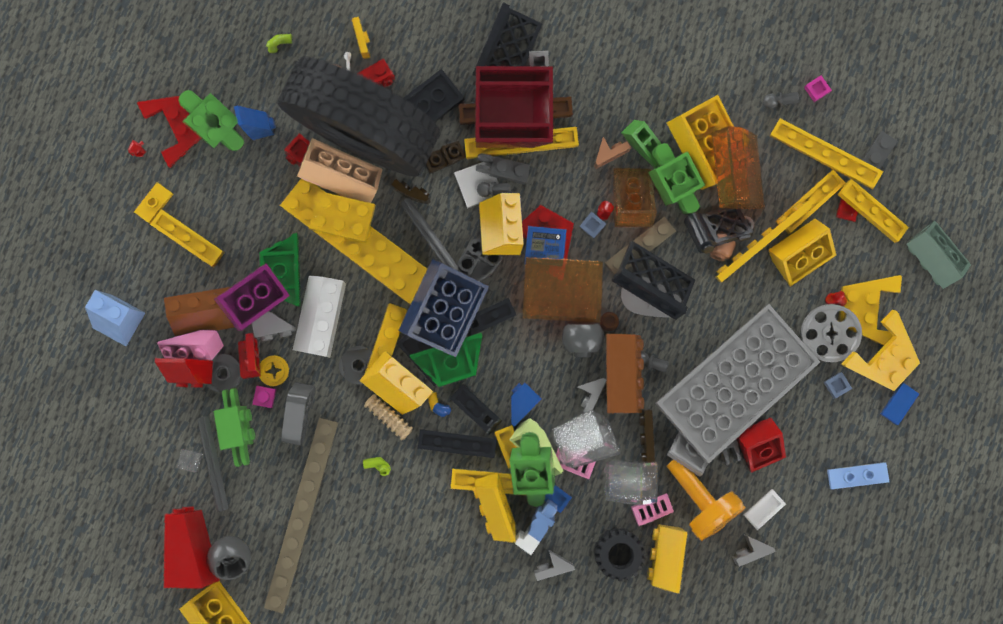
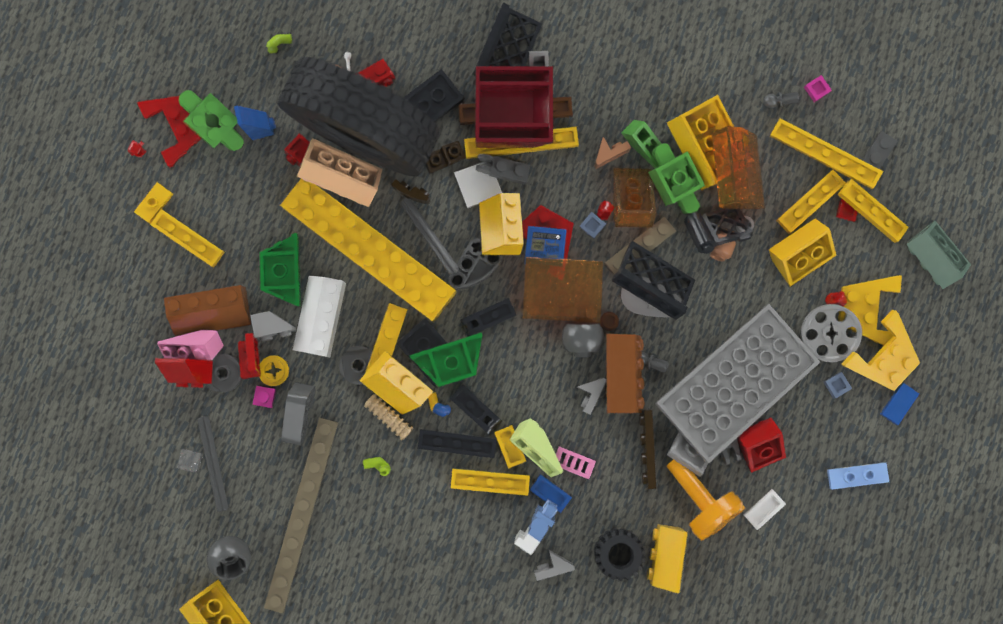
(113, 316): light blue slope -> none
(186, 550): red slope -> none
(234, 427): bright green brick -> none
(251, 297): magenta brick -> none
(342, 216): yellow plate -> none
(362, 37): yellow plate -> none
(443, 308): dark blue slope -> none
(485, 189): dark grey axle -> none
(495, 508): yellow slope -> none
(522, 402): blue slope -> none
(532, 470): bright green brick -> none
(585, 440): clear slope -> none
(631, 481): clear slope -> none
(635, 509): bright pink slope -> none
(756, 551): light grey slope -> none
(768, 235): yellow plate -> none

